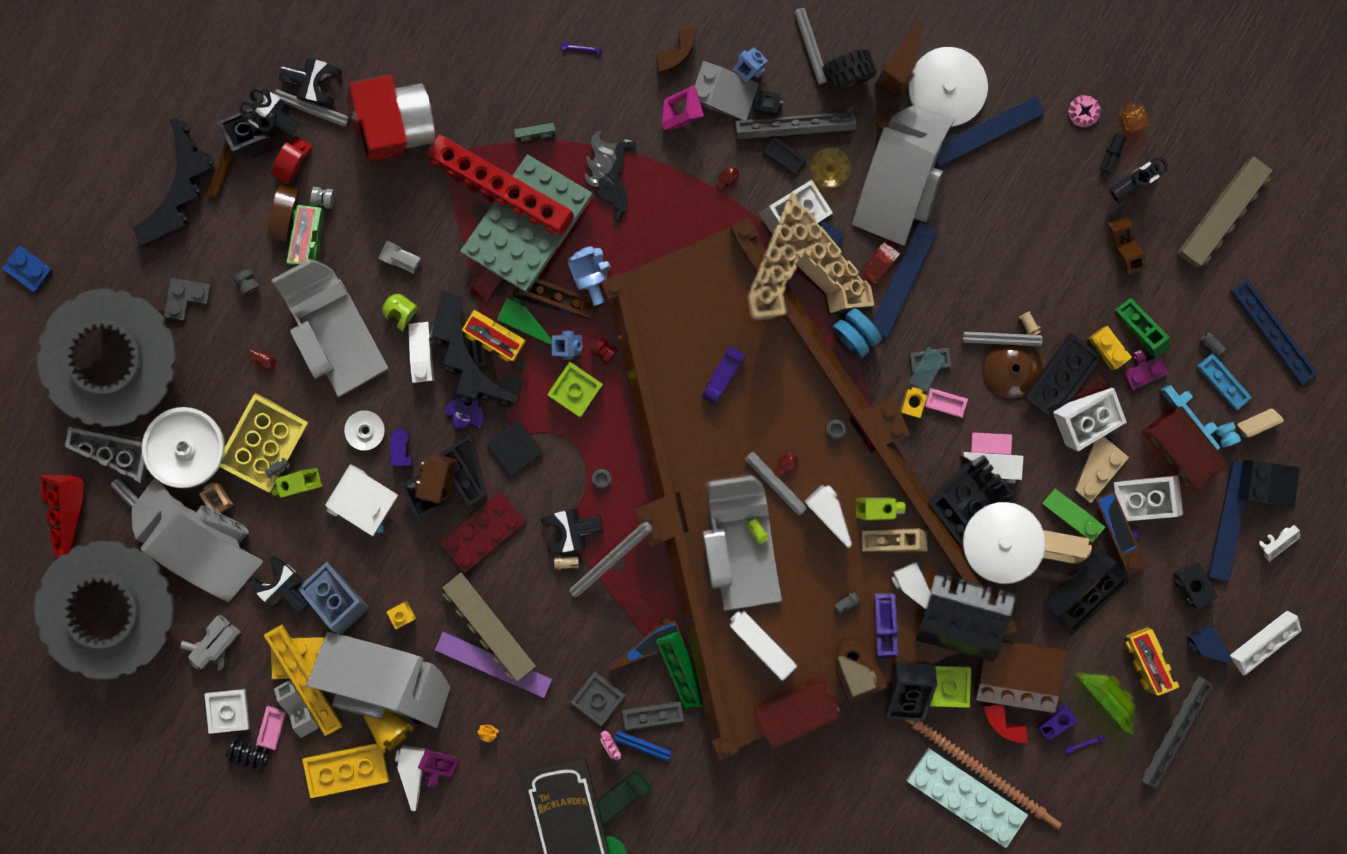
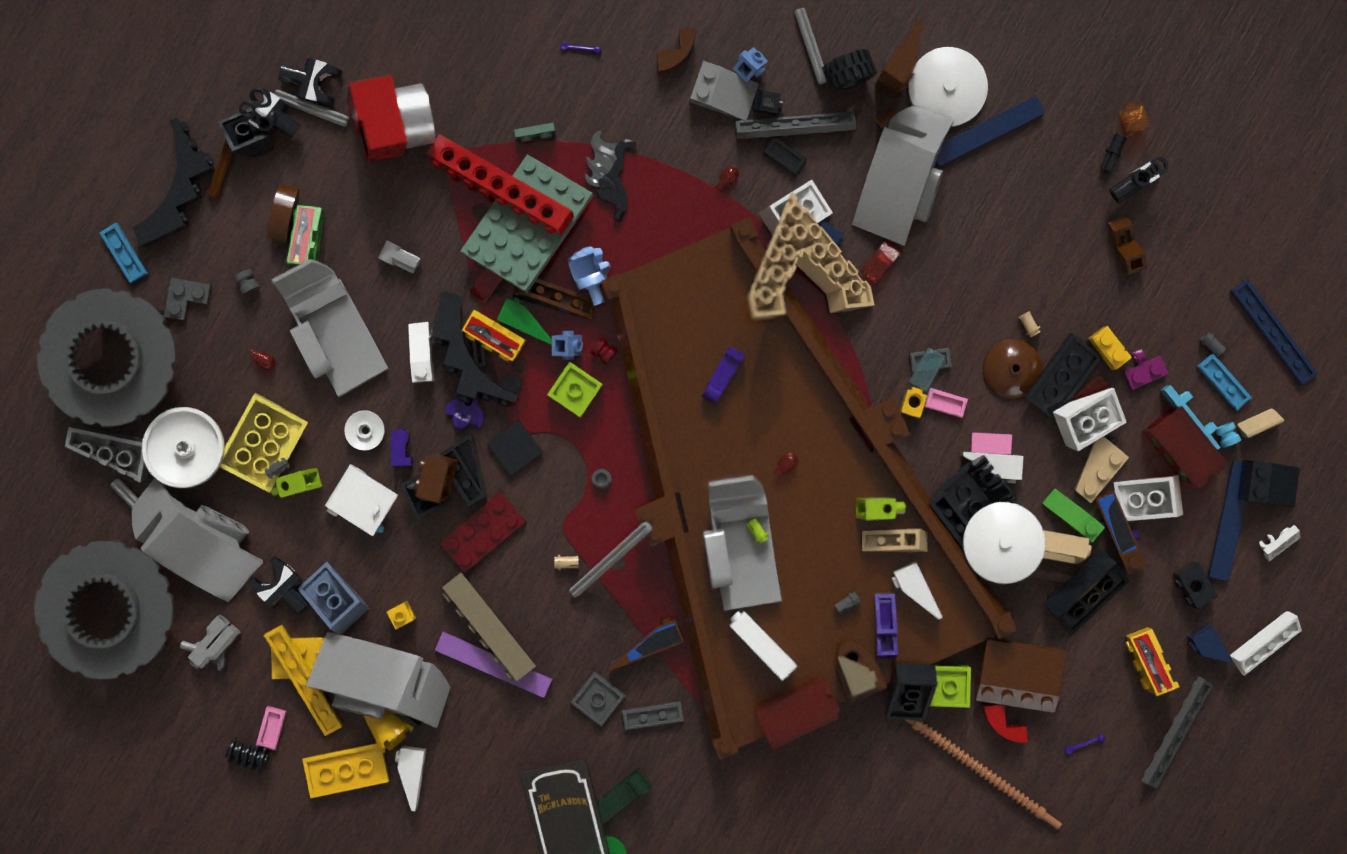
(27, 268): blue plate -> none
(64, 503): red wedge -> none
(123, 253): none -> dark azure tile
(216, 497): light nougat window -> none
(227, 711): white plate -> none
(290, 158): red brick -> none
(293, 704): light grey brick -> none
(322, 197): light grey wheel -> none
(404, 307): lime helmet -> none
(435, 765): magenta plate -> none
(487, 733): light orange plate -> none
(573, 529): black connector -> none
(610, 746): bright pink gear -> none
(642, 746): blue axle -> none
(680, 669): green slope -> none
(692, 112): dark pink tile -> none
(775, 483): light grey axle -> none
(827, 508): white slope -> none
(831, 157): clear yellow dish -> none
(836, 429): dark grey plate -> none
(857, 333): dark azure wheel -> none
(903, 278): dark blue tile -> none
(965, 619): black slope -> none
(967, 797): light aqua plate -> none
(1000, 338): light grey axle -> none
(1057, 722): dark purple leg -> none
(1084, 120): bright pink gear -> none
(1111, 698): clear neon green wedge -> none
(1144, 328): green slope -> none
(1225, 211): dark tan brick -> none

